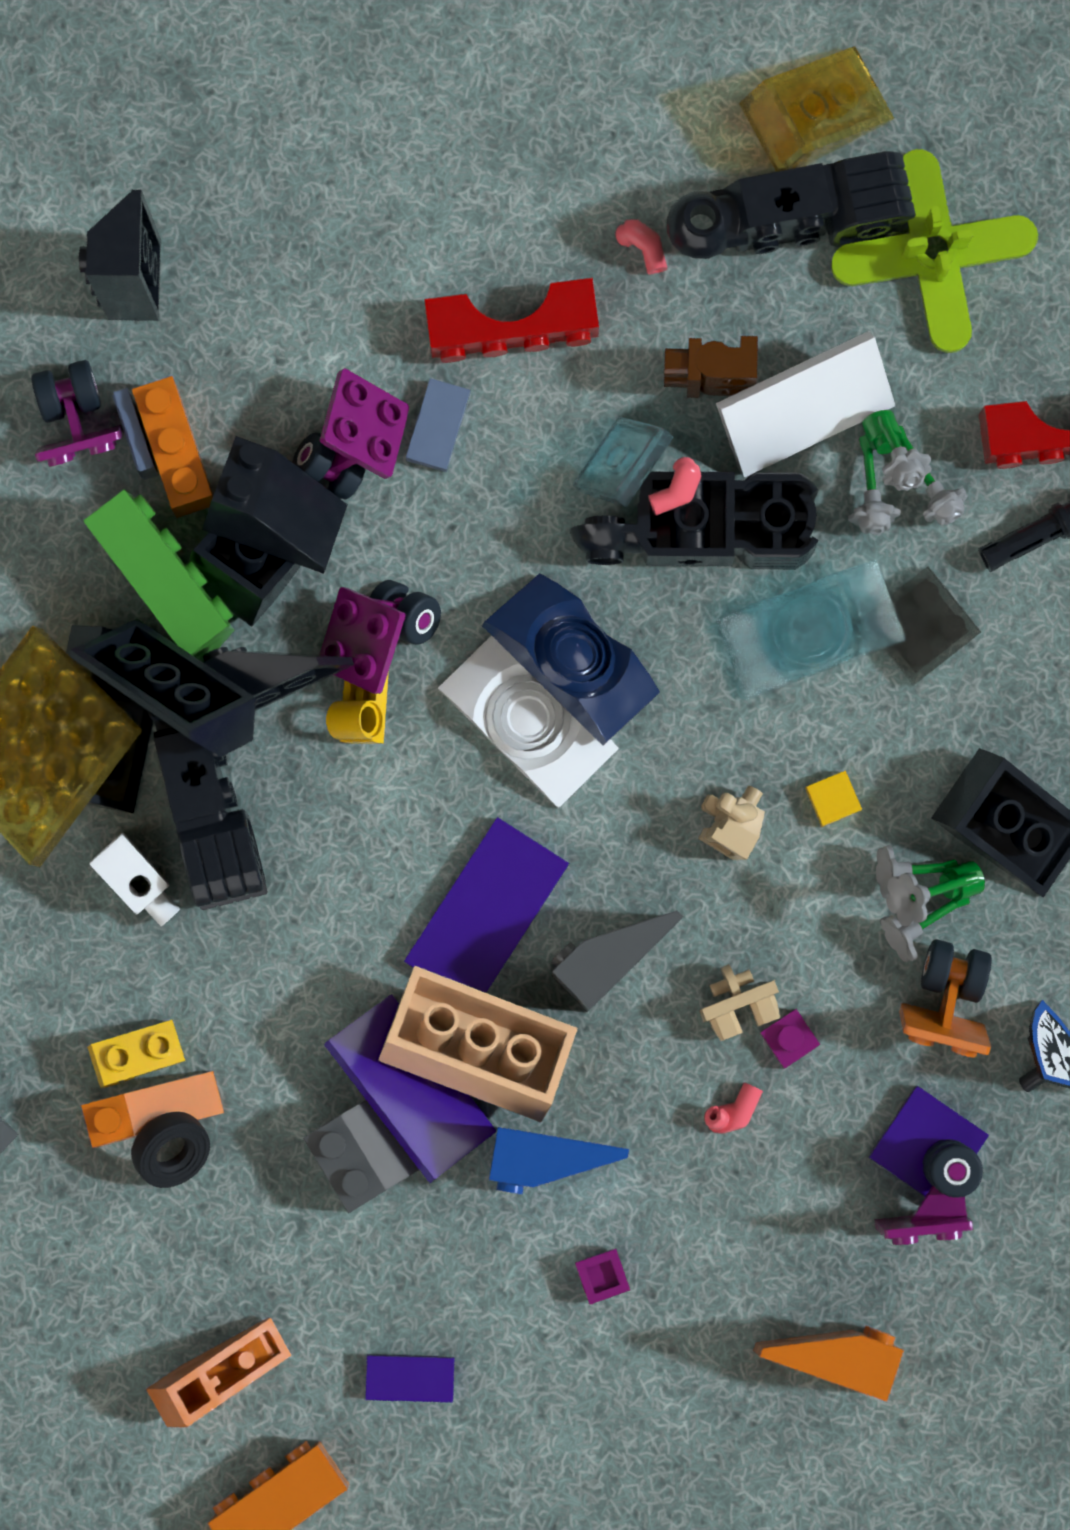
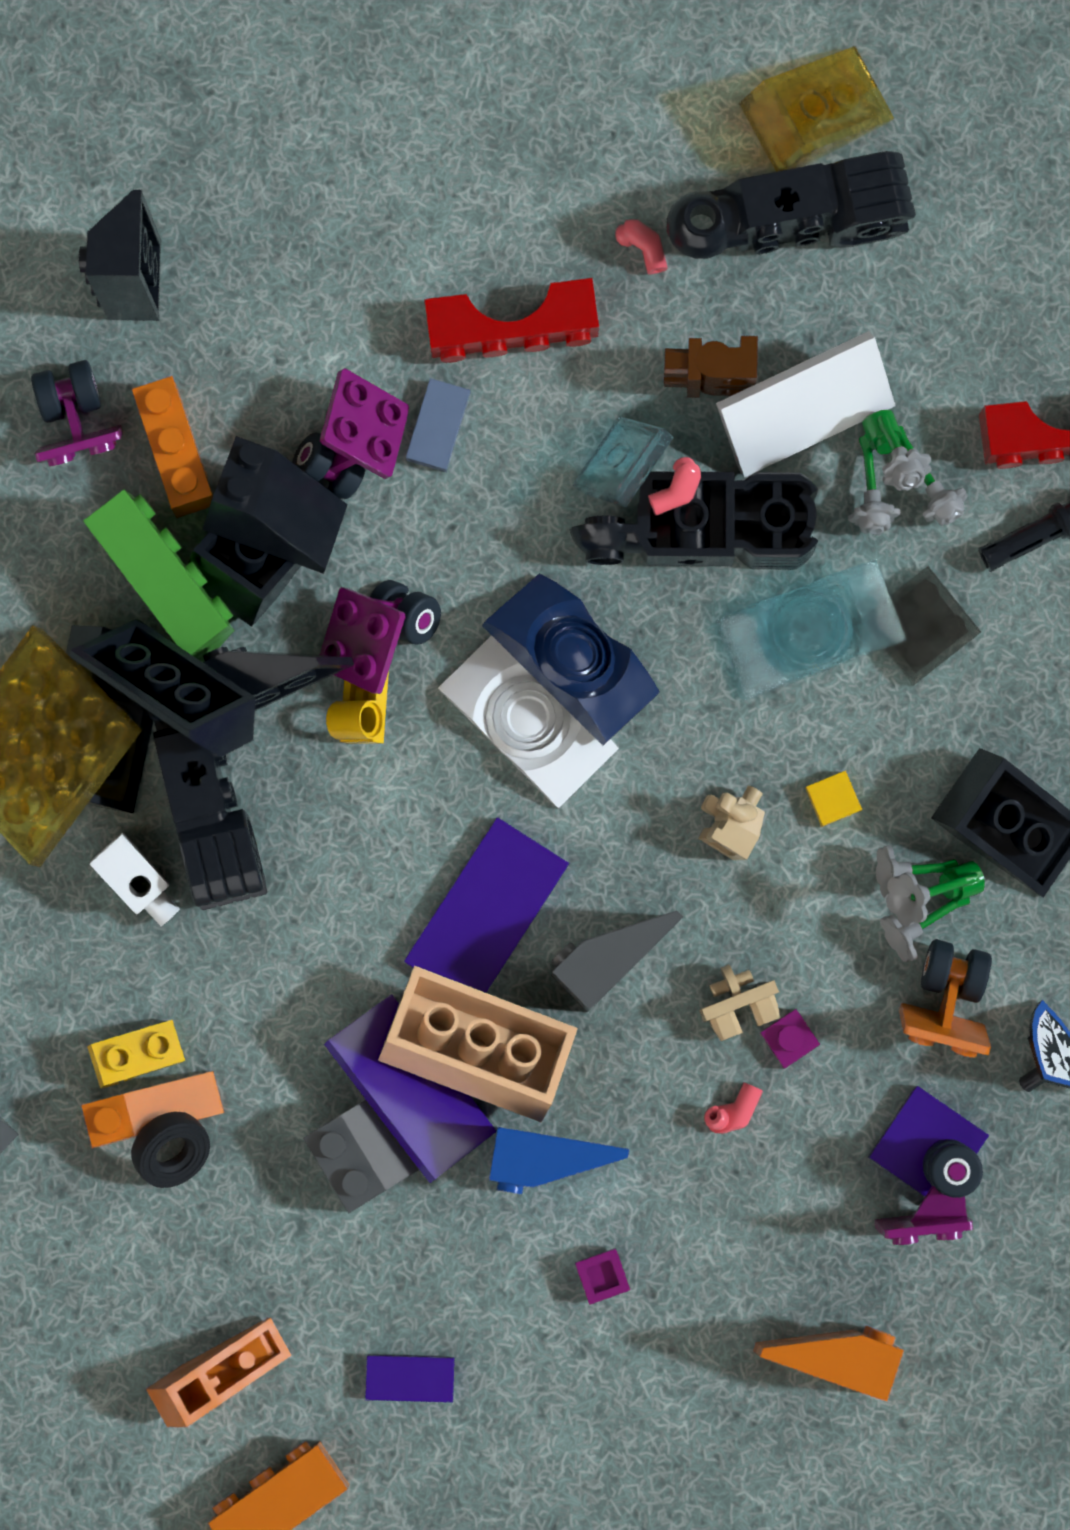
(134, 434): sand blue tile -> none
(939, 277): lime piece -> none

